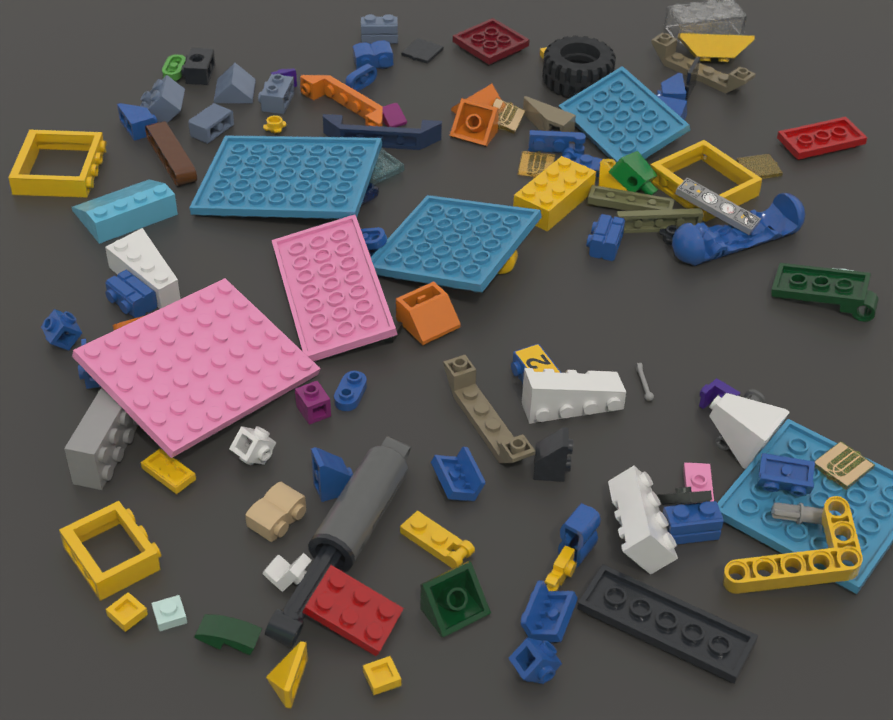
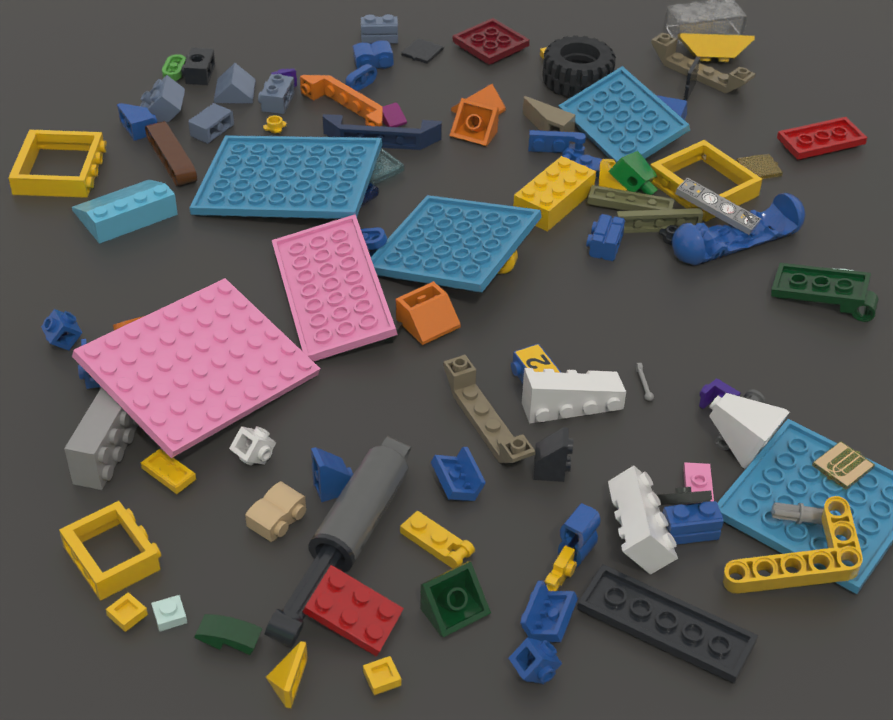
(131, 294): blue brick -> none
(145, 262): white wedge -> none
(284, 574): white bracket -> none
(313, 402): magenta brick -> none
(350, 391): blue plate -> none
(509, 115): piece -> none
(534, 163): clear yellow piece -> none
(673, 87): blue slope -> none
(786, 474): blue bracket -> none

